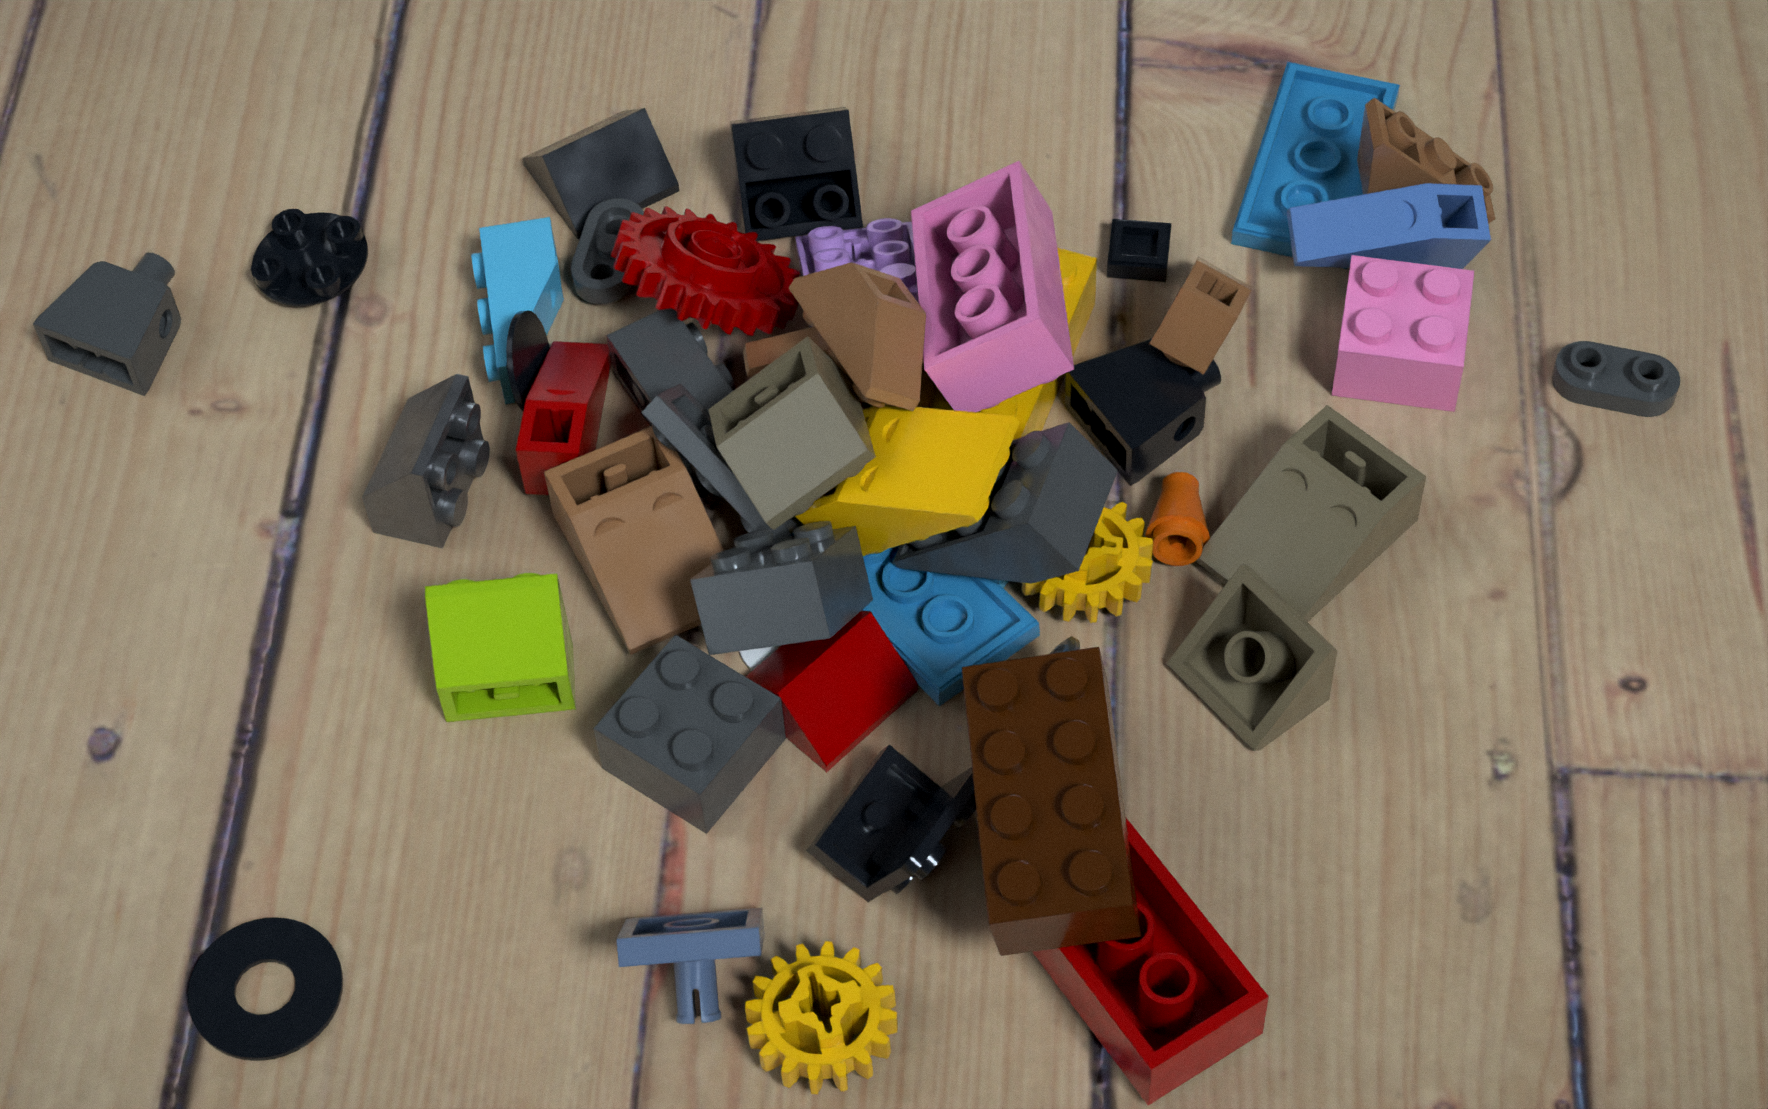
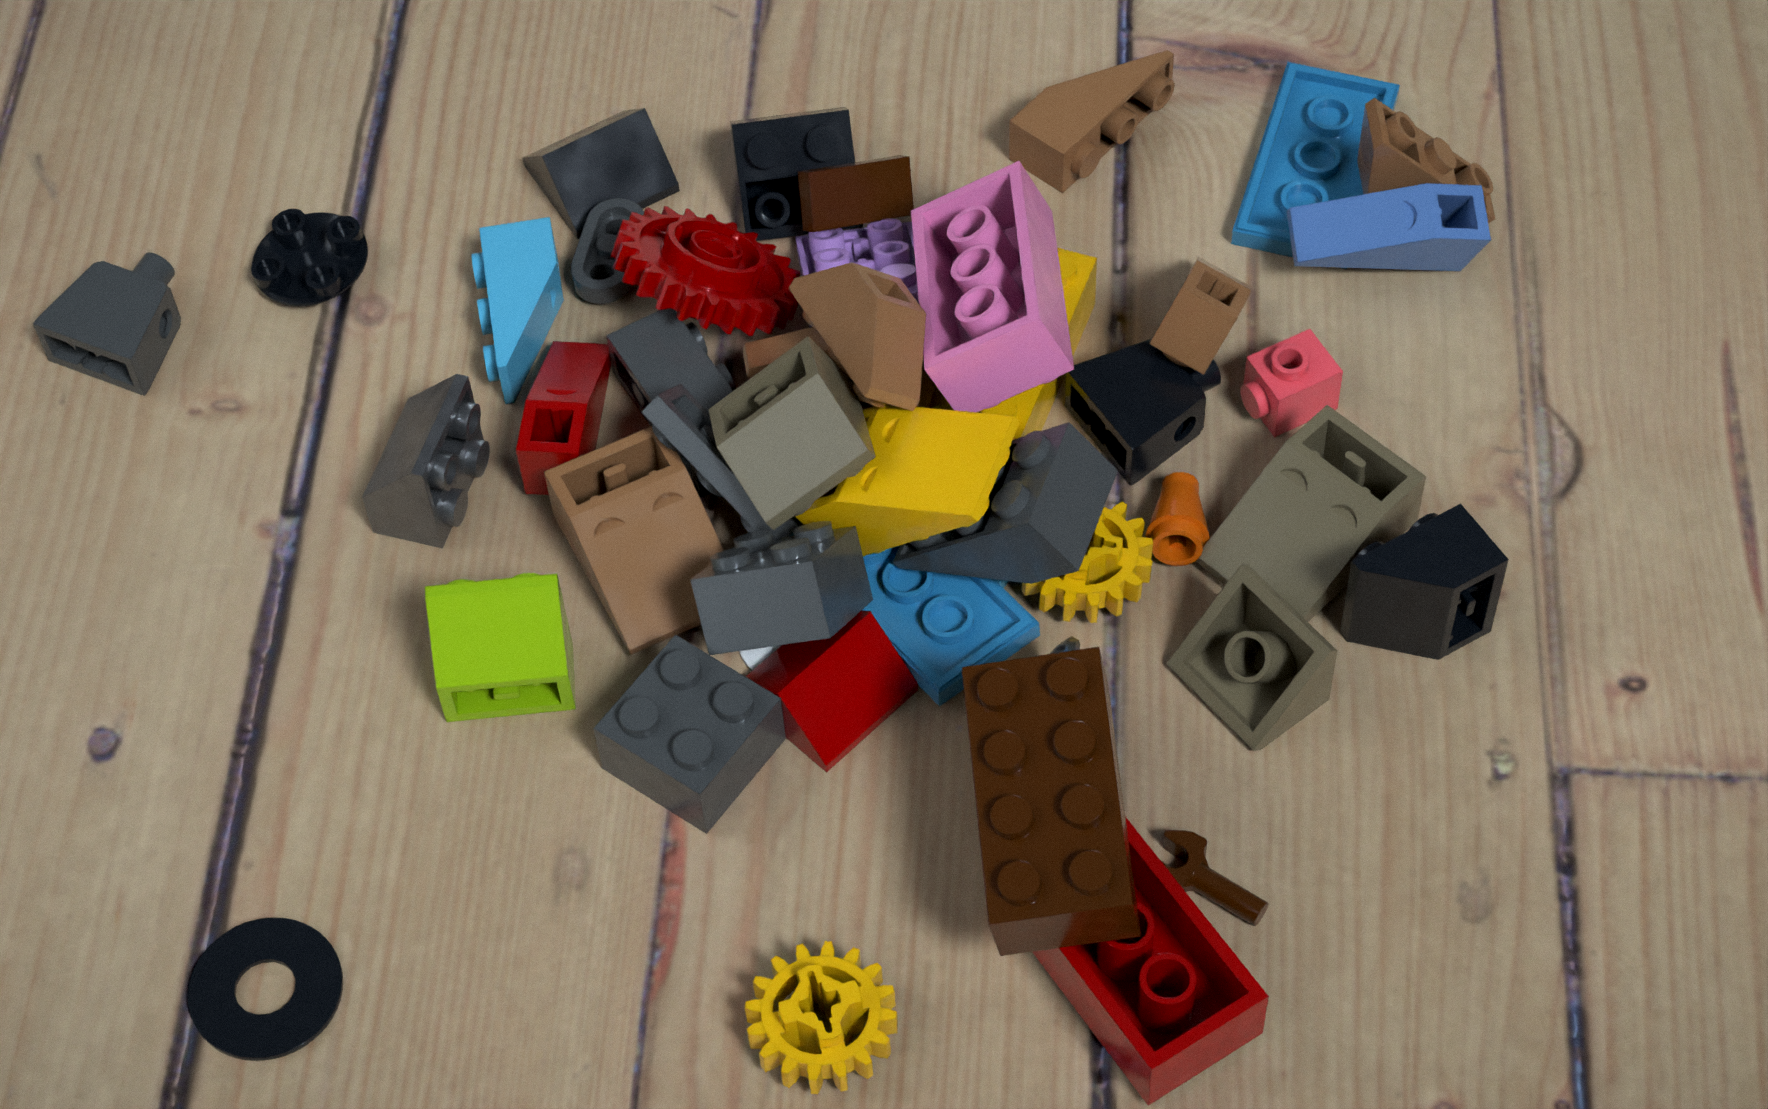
(525, 353): black piece -> none
(692, 945): sand blue tile -> none
(855, 193): none -> reddish brown tile
(892, 825): black bracket -> none
(1081, 119): none -> medium nougat slope
(1139, 250): black tile -> none
(1200, 878): none -> reddish brown bar
(1290, 382): none -> coral brick
(1403, 333): bright pink brick -> none
(1425, 587): none -> black slope
(1616, 378): dark grey plate -> none

